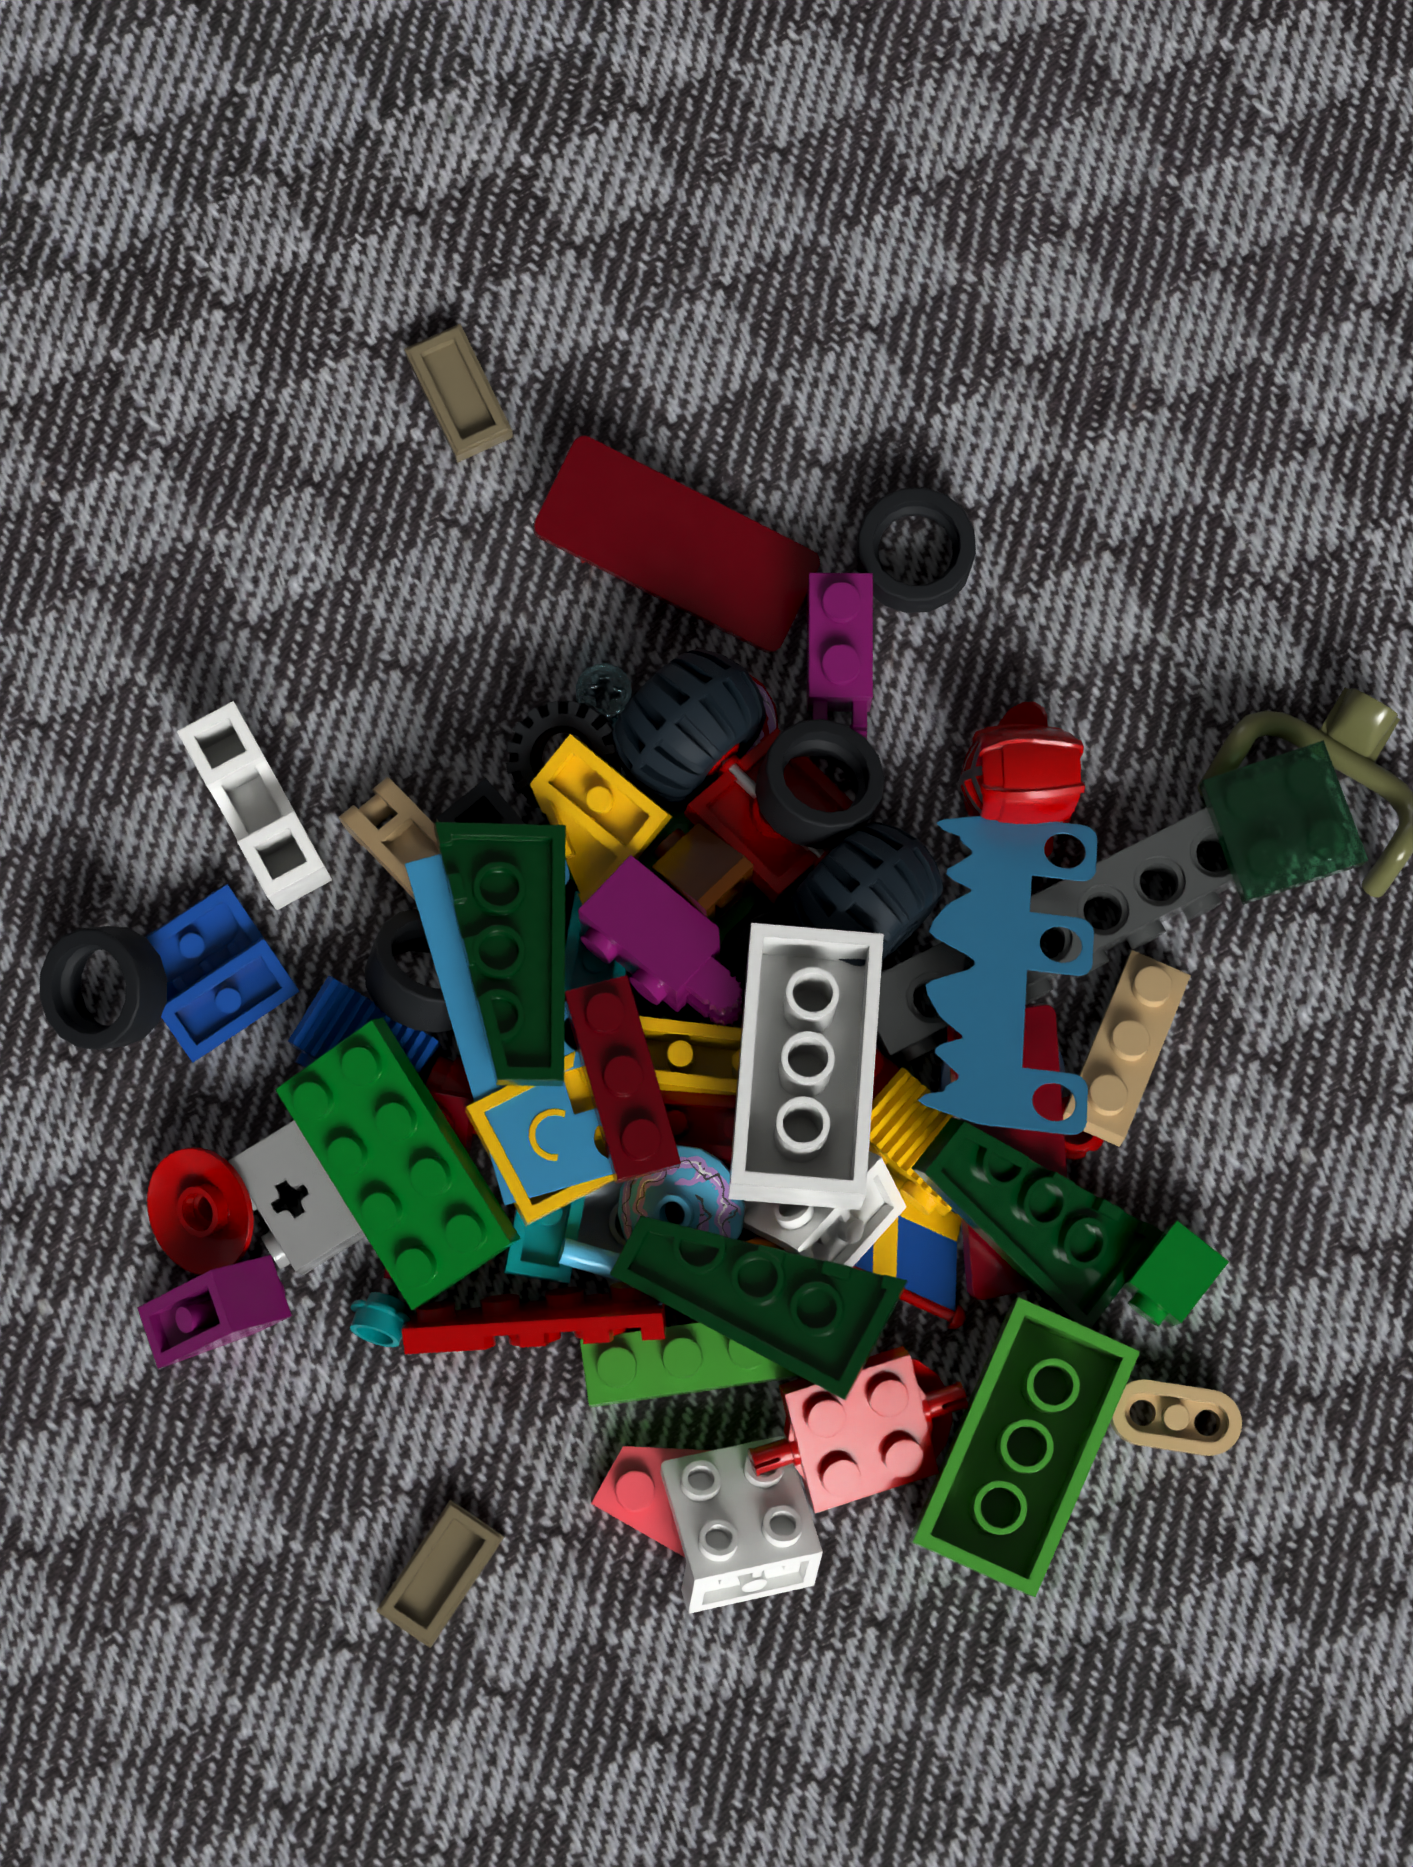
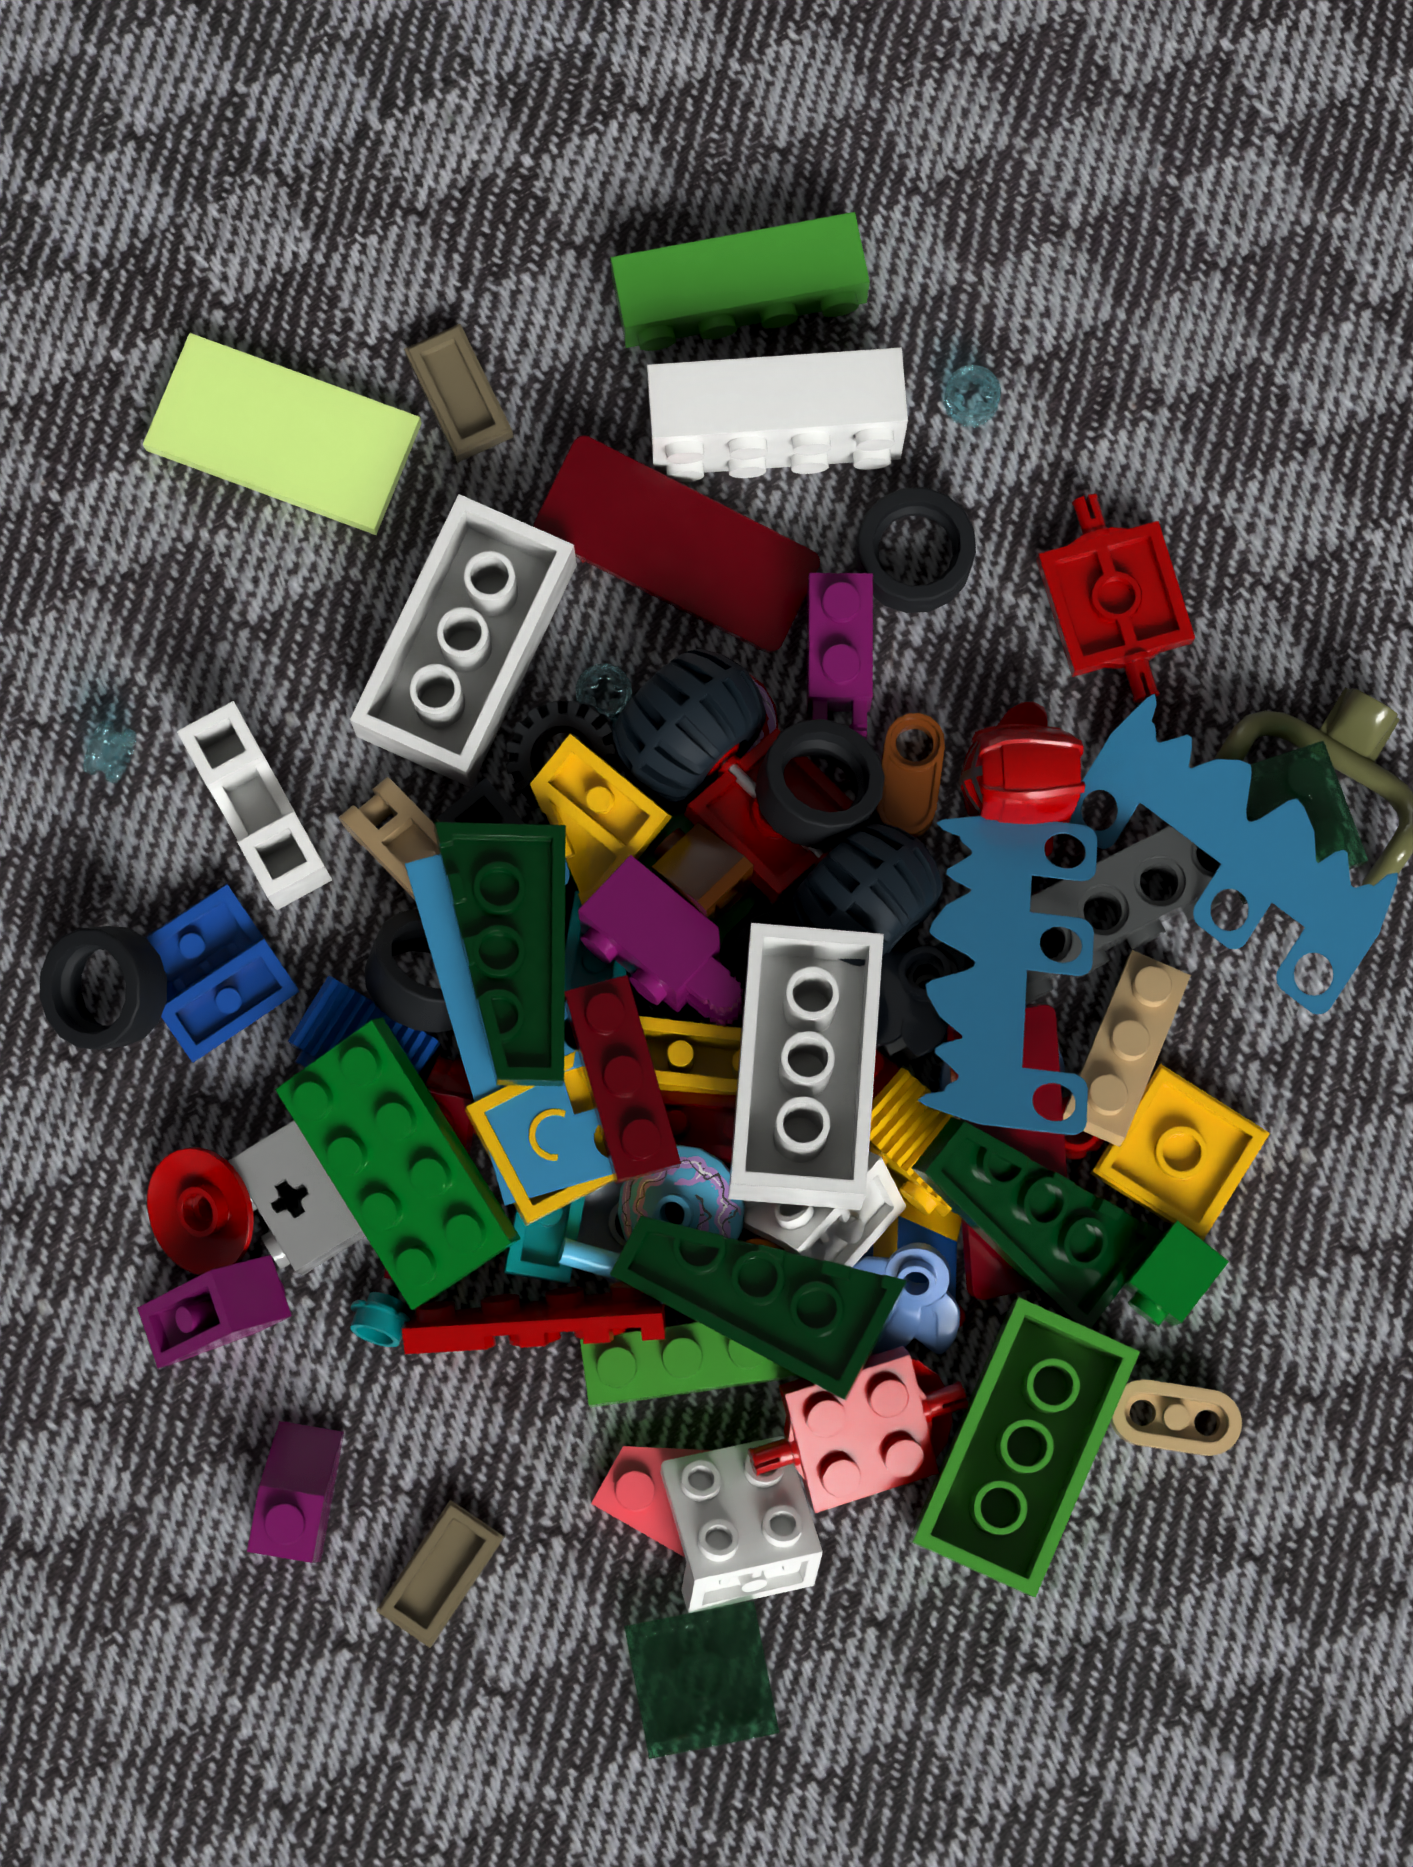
(108, 751): none -> clear light blue bush
(282, 433): none -> yellowish green tile
(296, 1493): none -> magenta slope
(464, 640): none -> white brick
(701, 1679): none -> clear green plate
(740, 281): none -> bright green brick
(777, 413): none -> white brick
(905, 1006): none -> black plate
(909, 786): none -> dark orange piece
(924, 1309): none -> medium blue plate
(982, 411): none -> clear light blue bush
(1115, 598): none -> red plate
(1181, 1153): none -> yellow plate
(1261, 858): none -> dark azure piece

